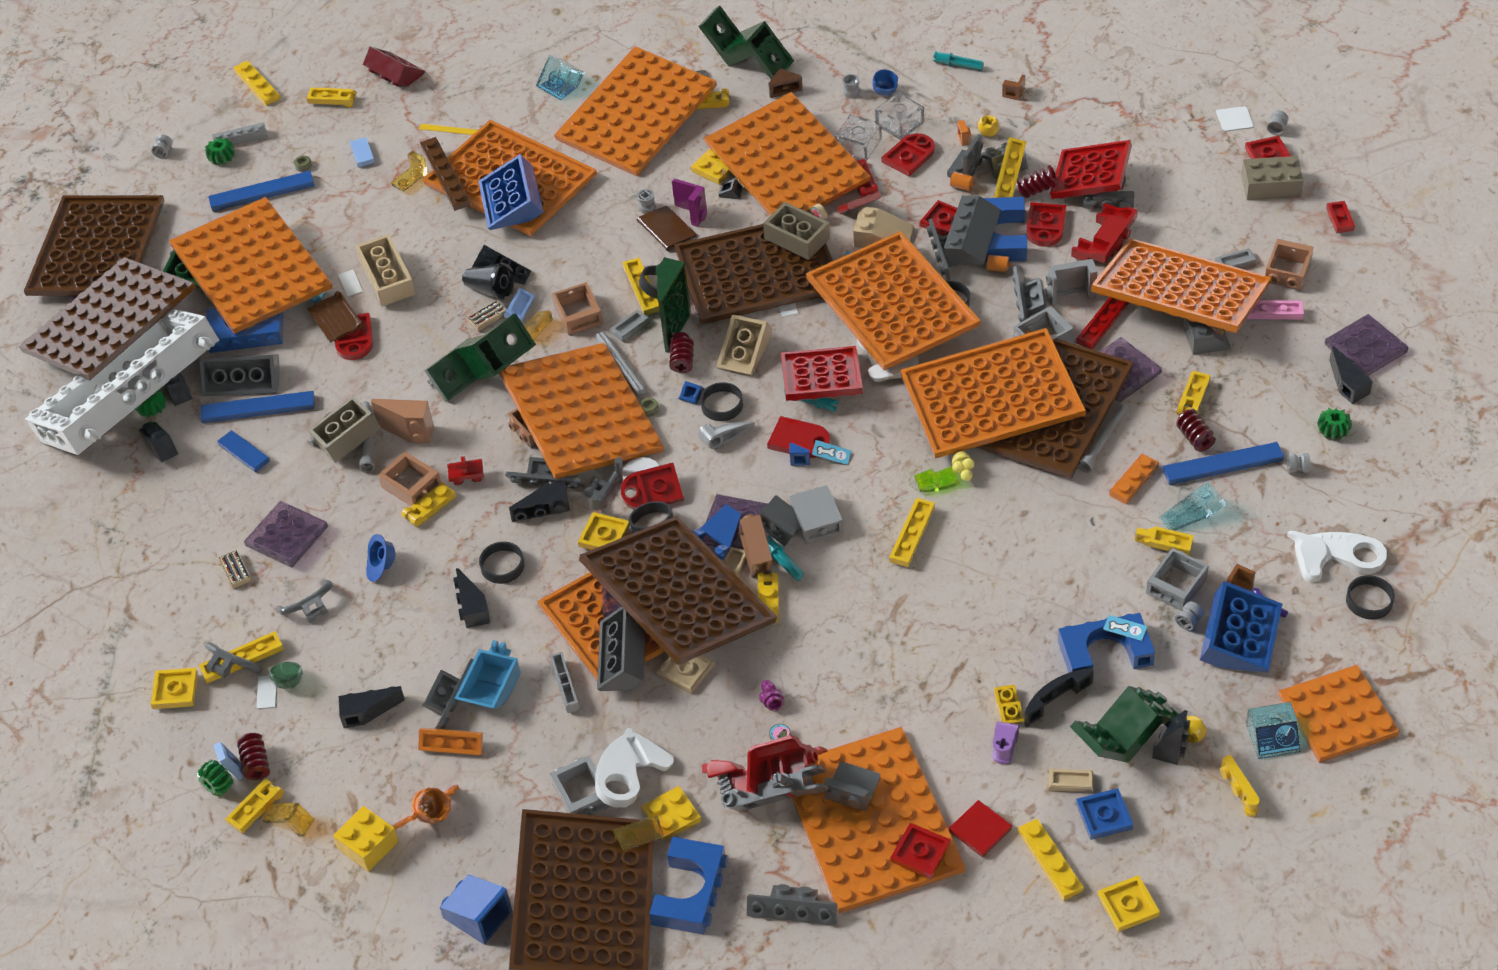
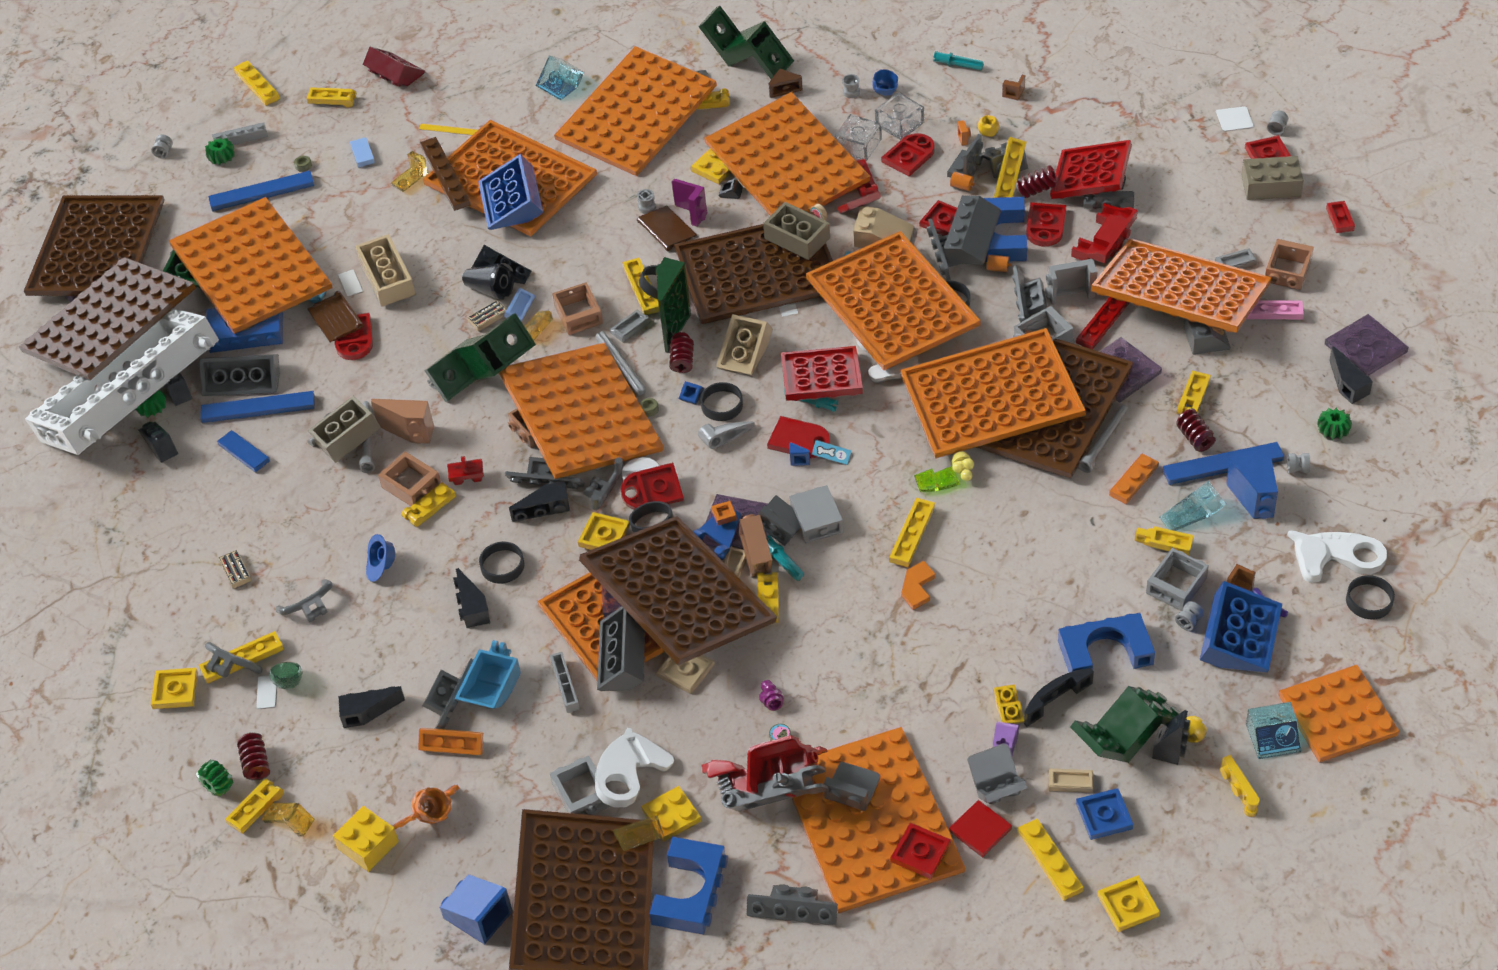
(229, 760): light blue tile -> none
(286, 534): clear purple plate -> none
(723, 513): none -> orange plate
(916, 577): none -> orange tile
(995, 774): none -> bracket
(1125, 627): medium azure sticker -> none
(1254, 484): none -> blue slope

